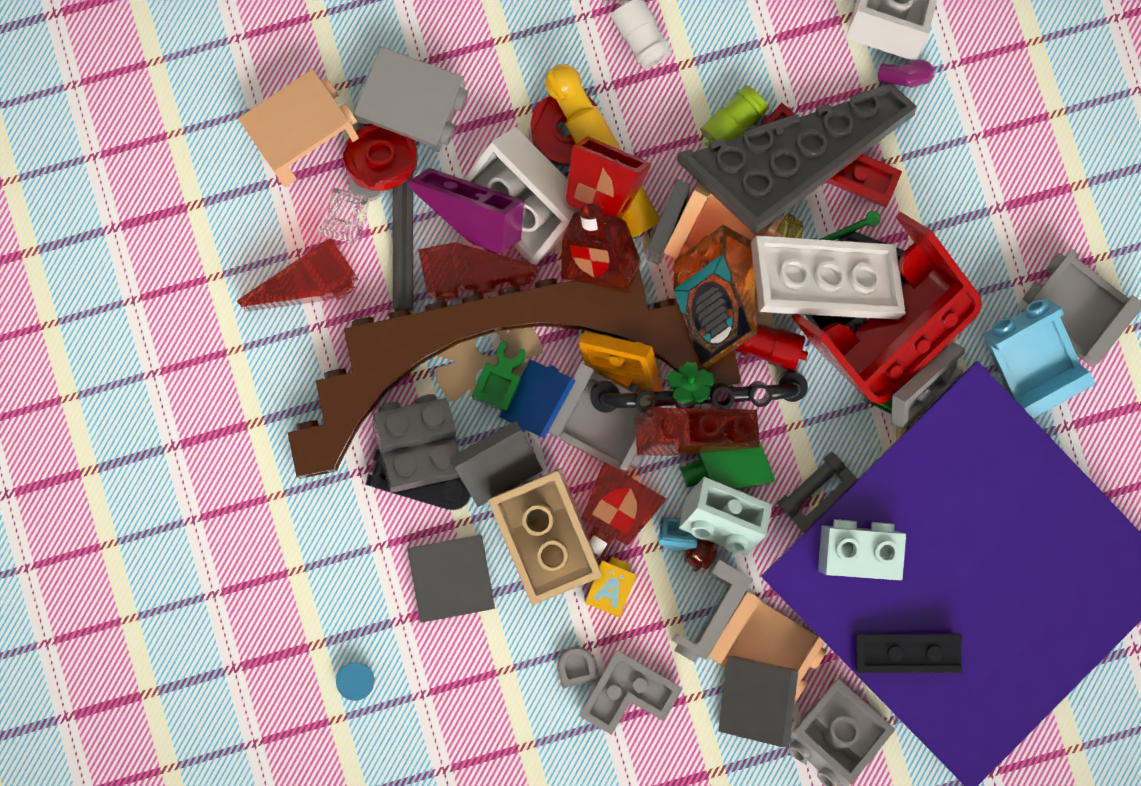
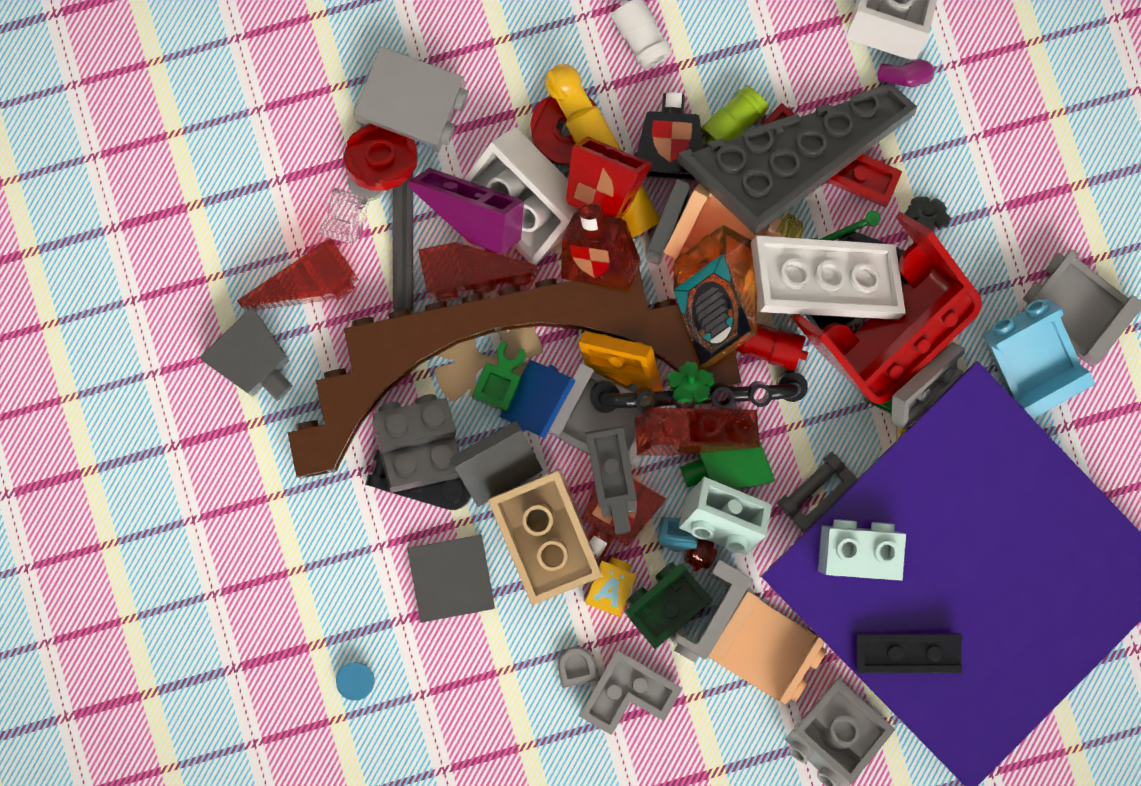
(250, 357): none -> dark grey torso
(297, 122): light nougat panel -> none
(612, 475): none -> dark grey hinge
(667, 135): none -> black torso
(667, 604): none -> dark green bracket
(758, 701): dark grey tile -> none
(928, 212): none -> pearl dark grey plant

